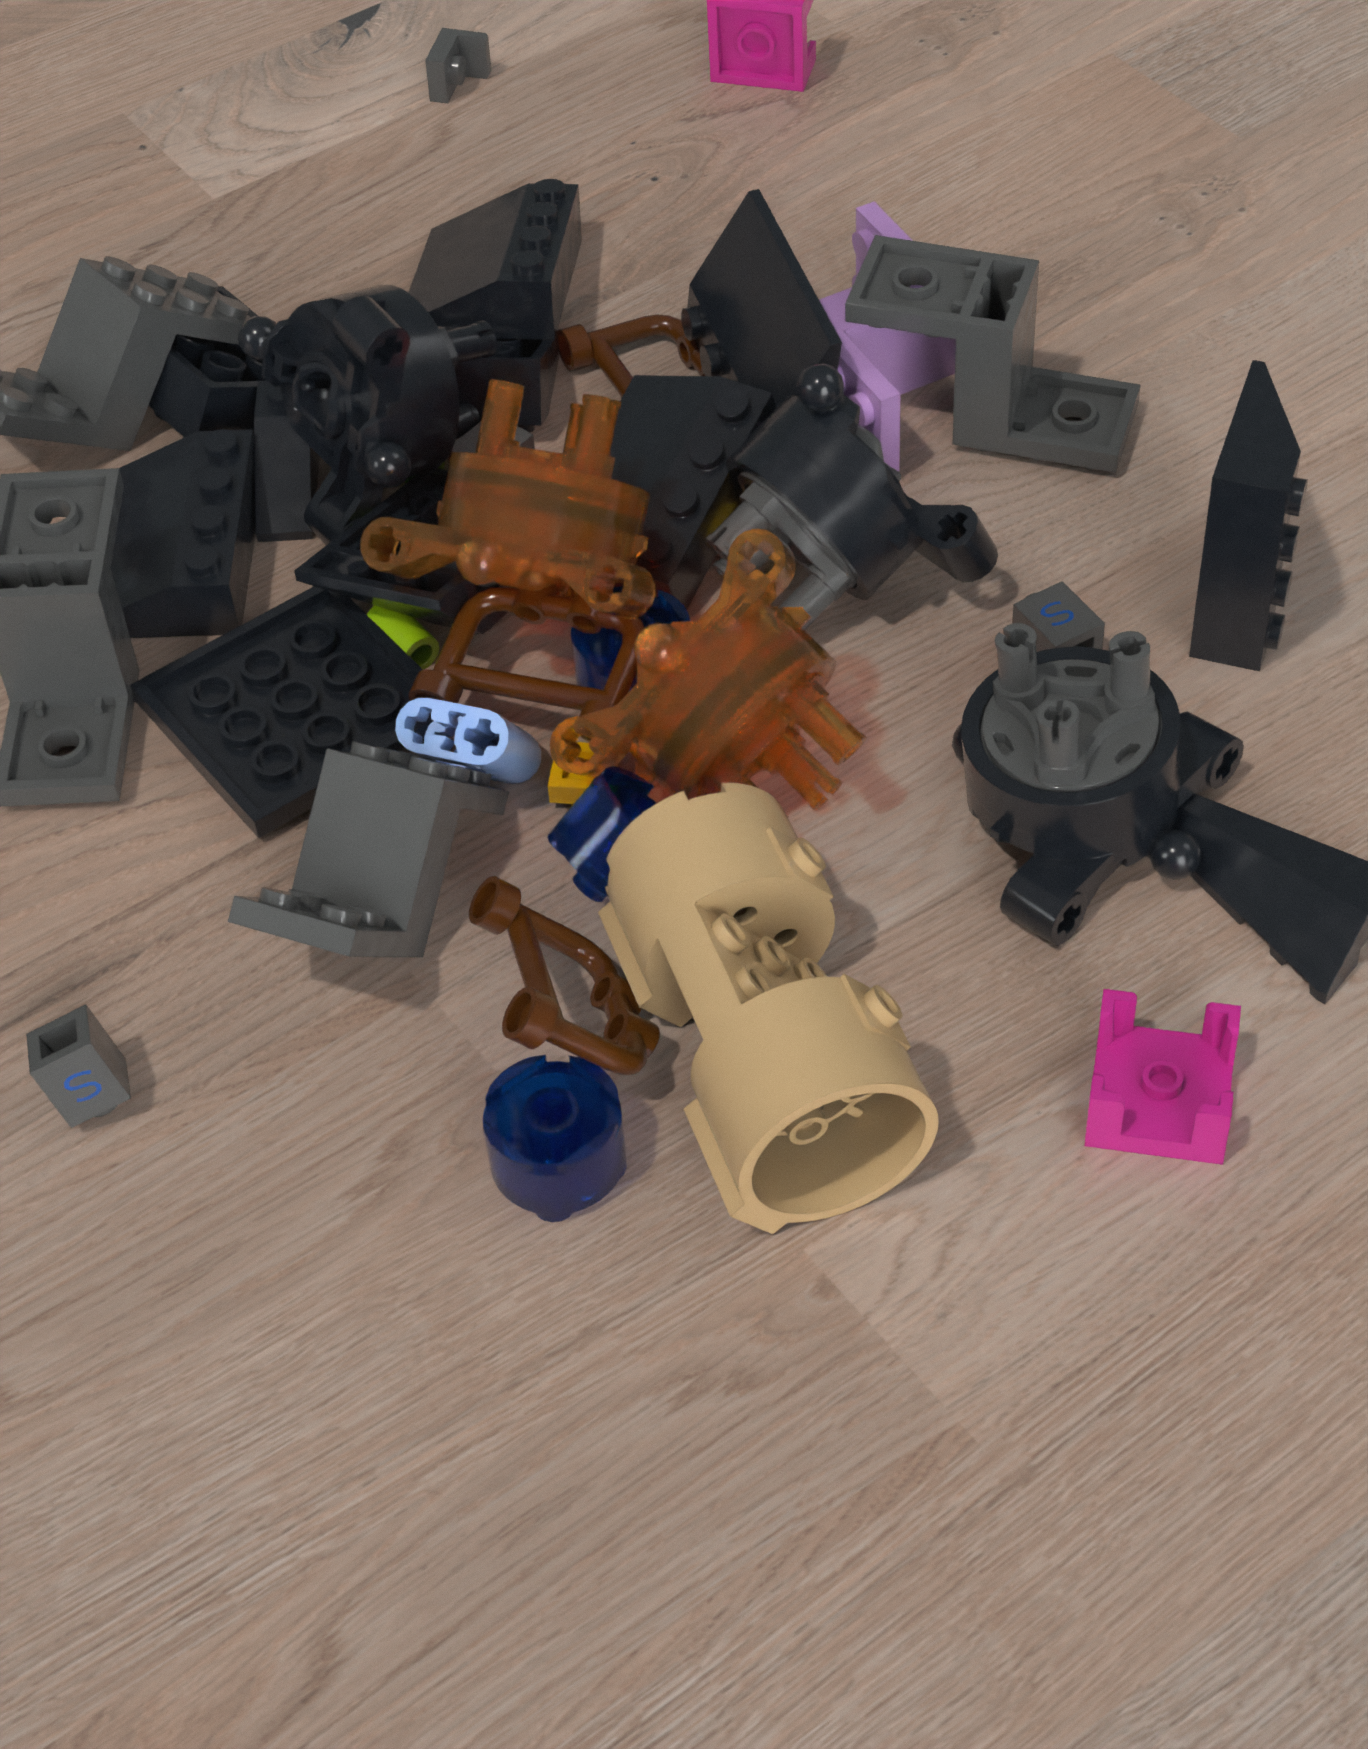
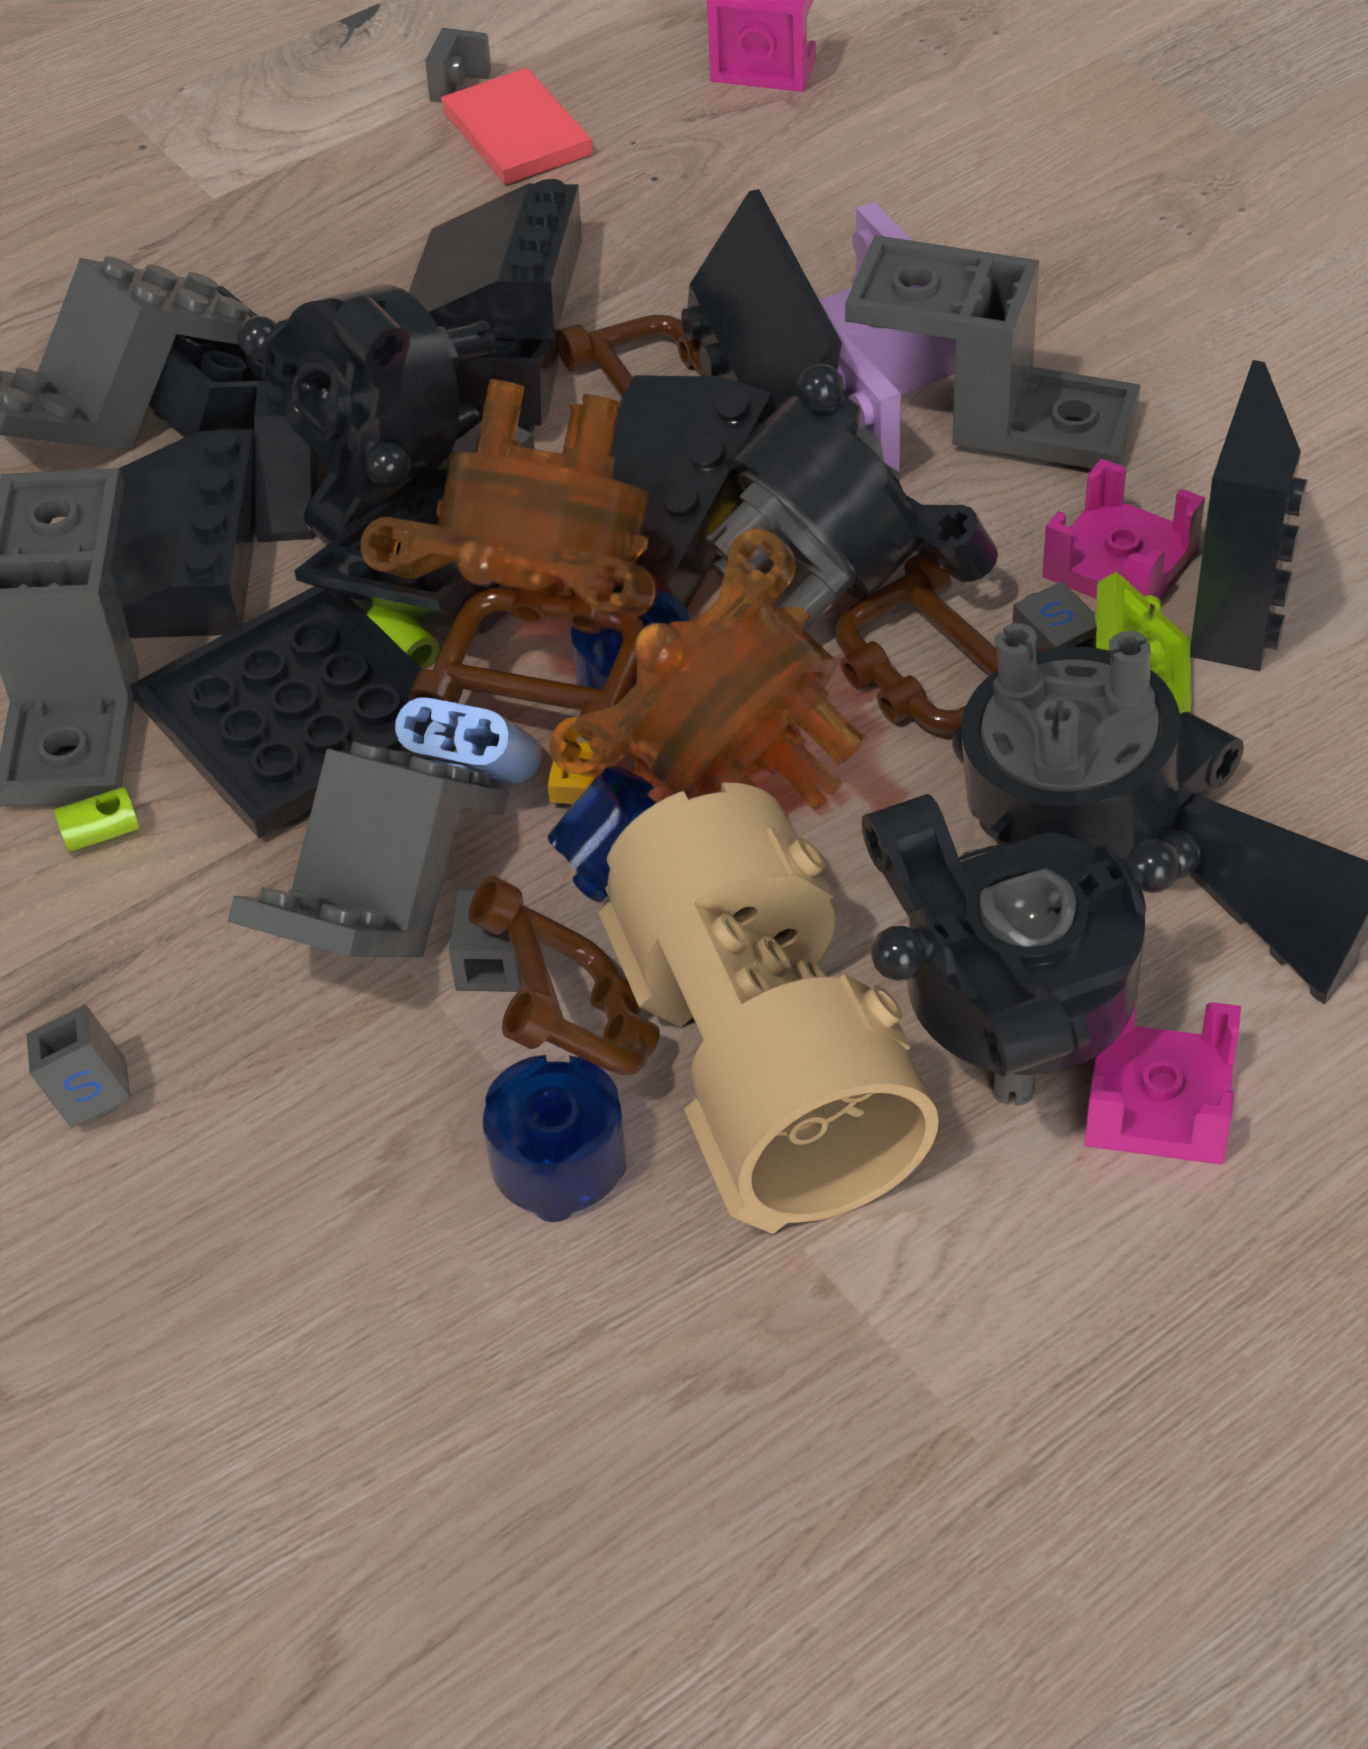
(96, 819): none -> lime piece
(479, 957): none -> dark grey brick
(517, 126): none -> coral tile
(870, 663): none -> reddish brown bar
(1015, 947): none -> black piece
(1121, 538): none -> dark pink panel
(1126, 609): none -> lime plate

